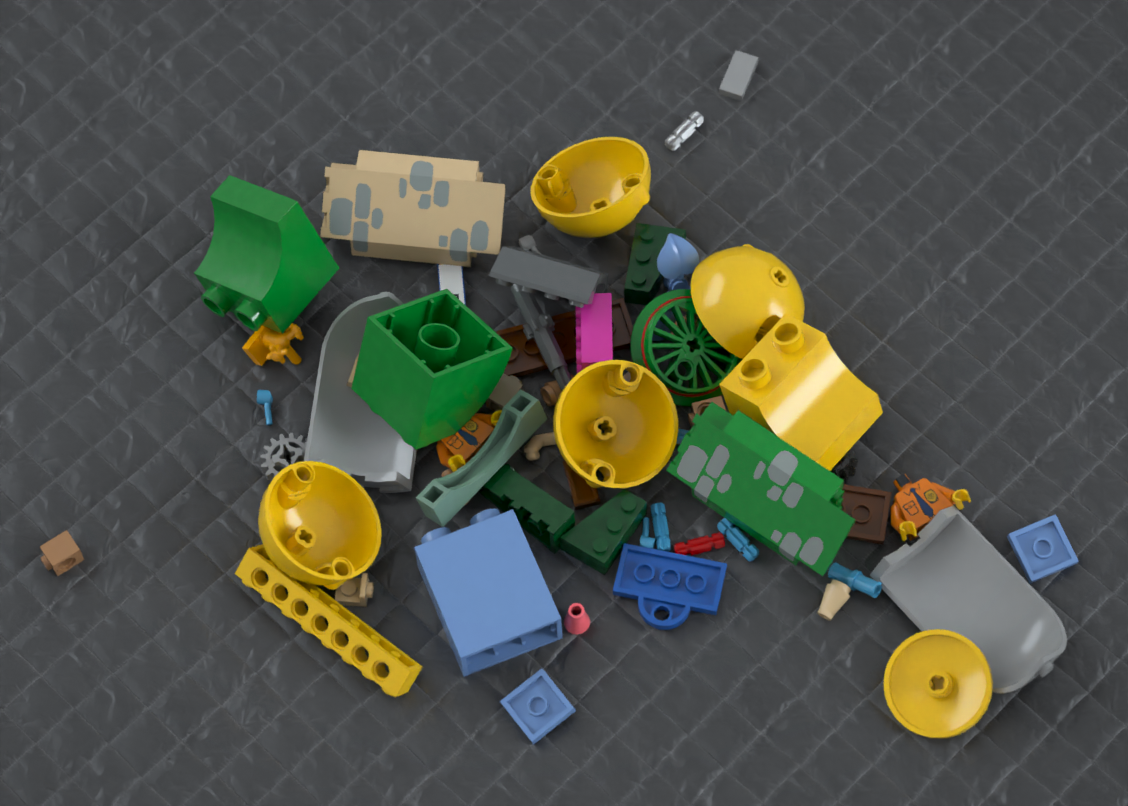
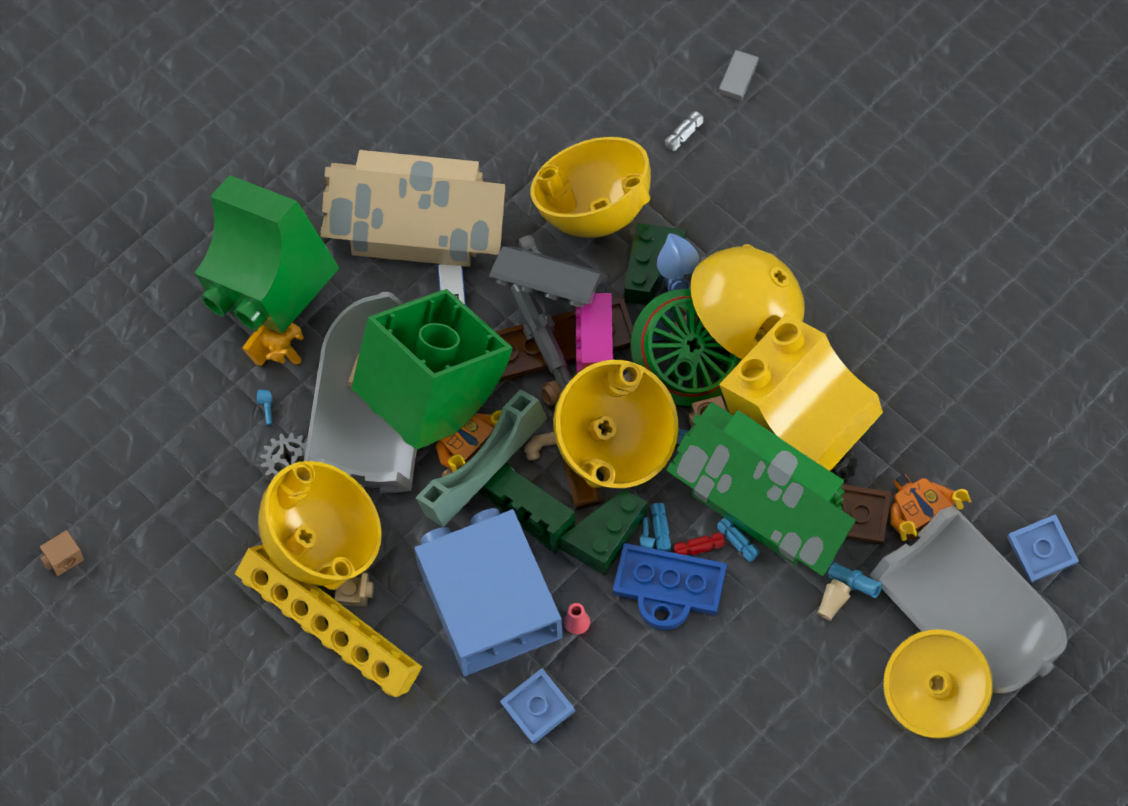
(503, 392): dark tan brick -> none

